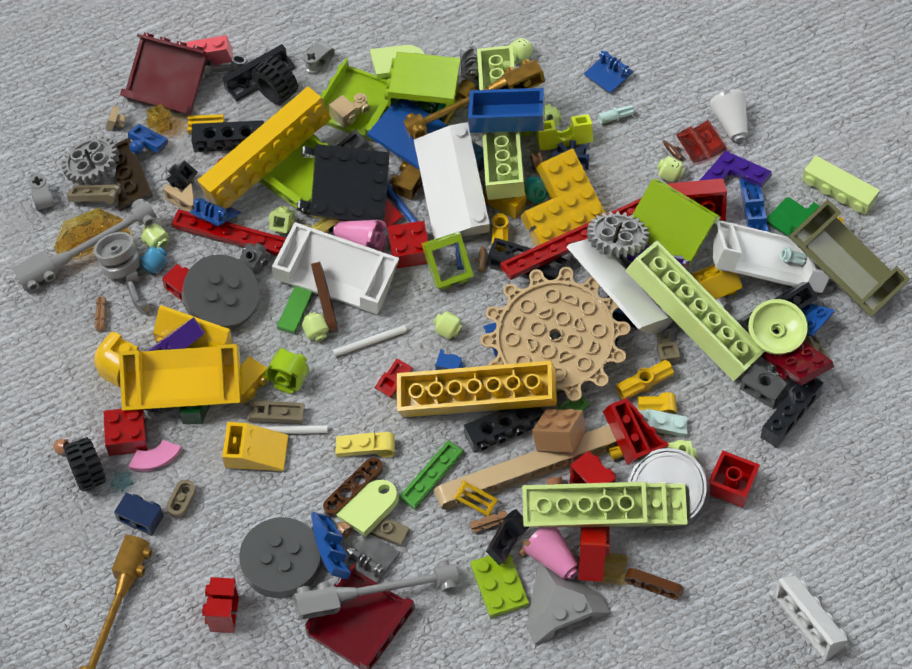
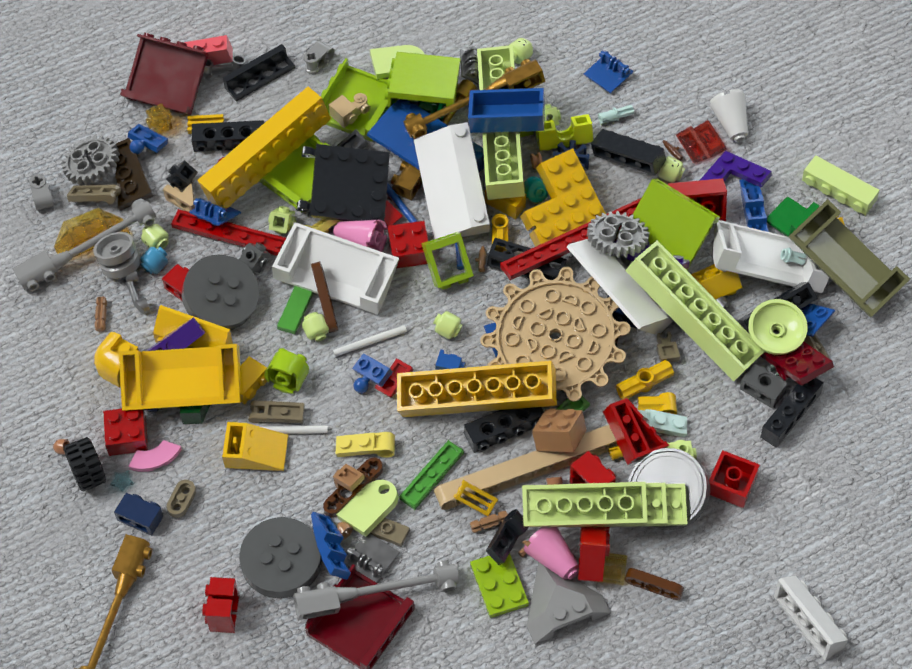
(115, 119): tan tile -> none
(275, 80): black tyre -> none
(348, 477): none -> medium nougat bracket
(371, 371): none -> blue plate
(628, 152): none -> black brick

